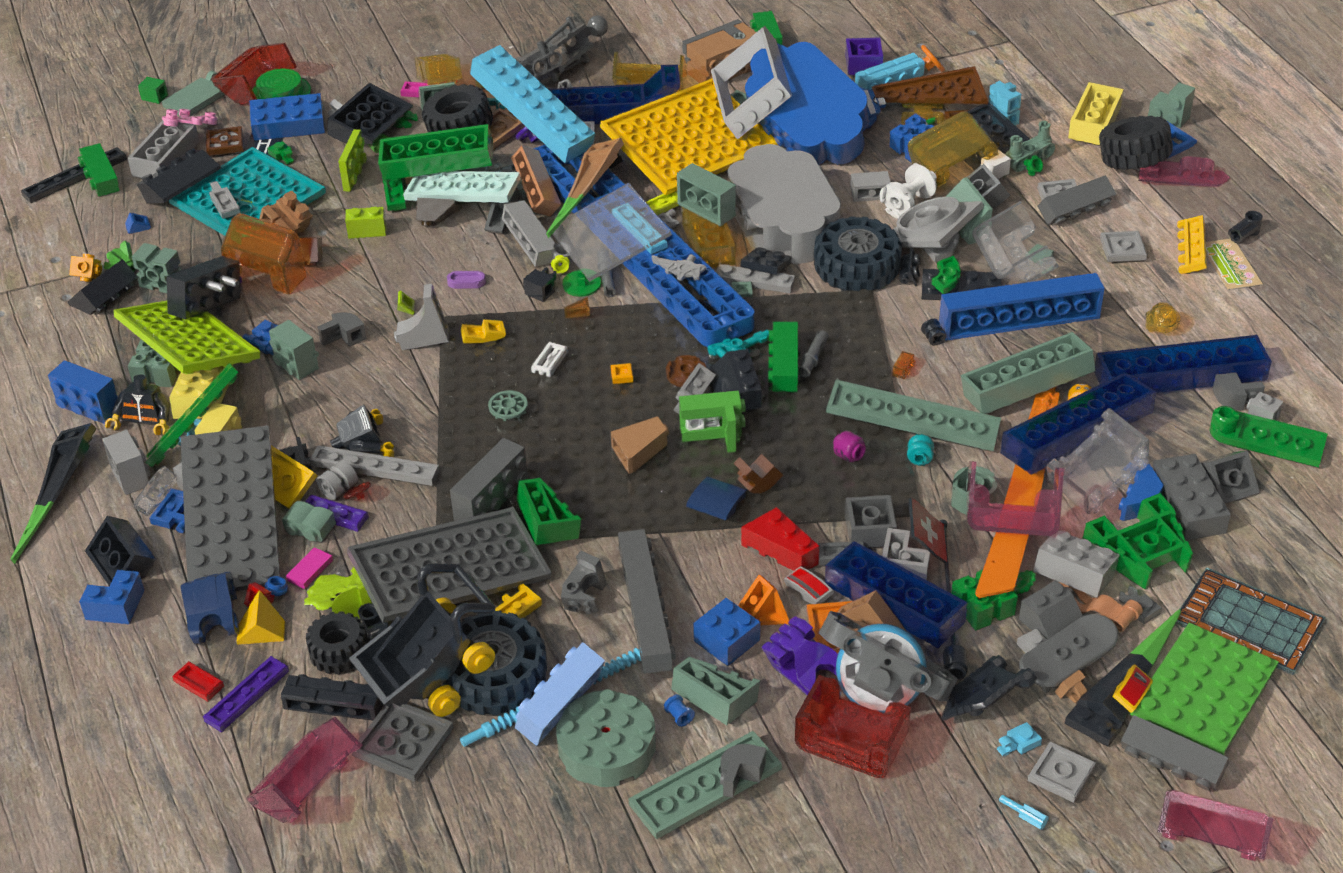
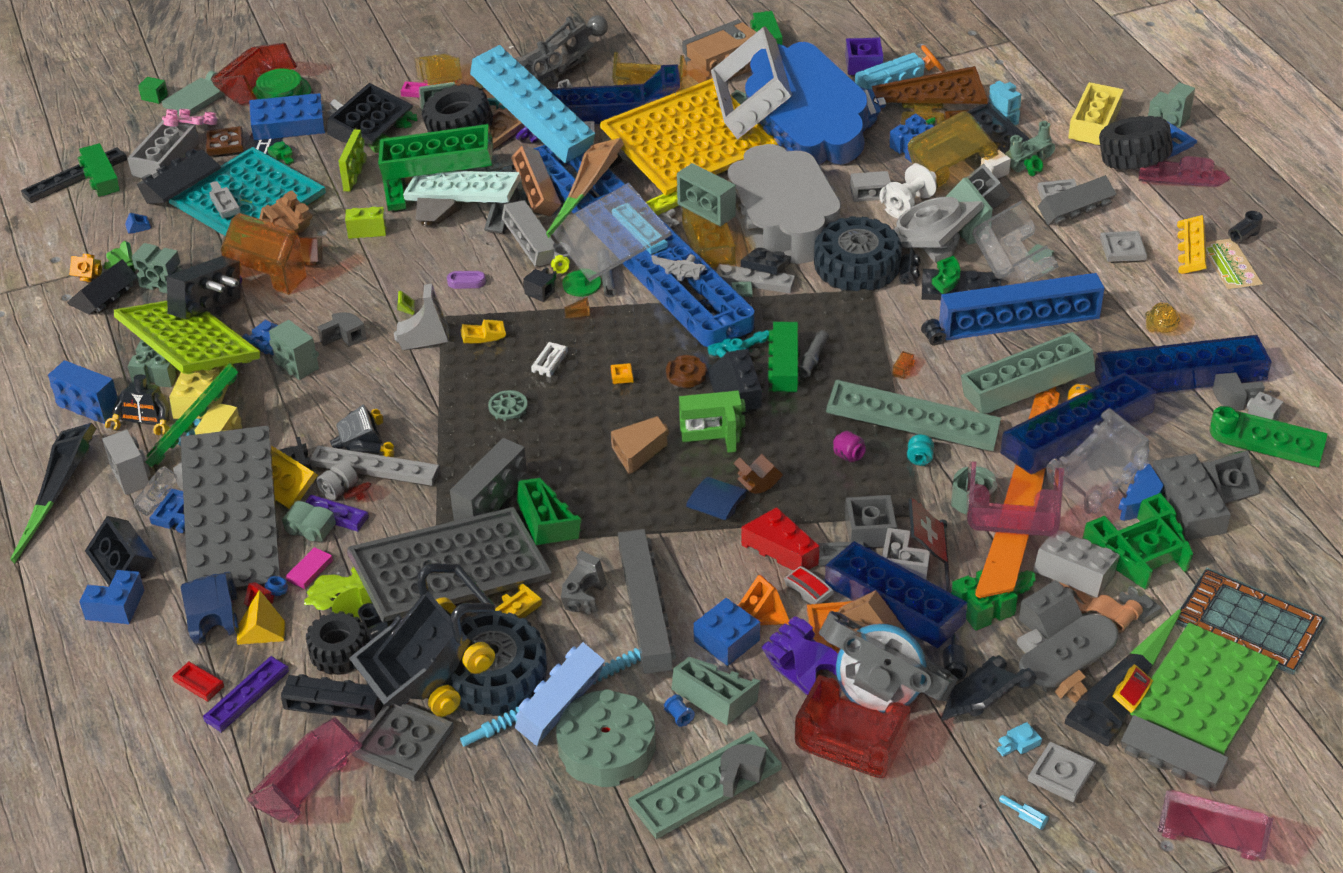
(696, 383): light grey hinge -> none

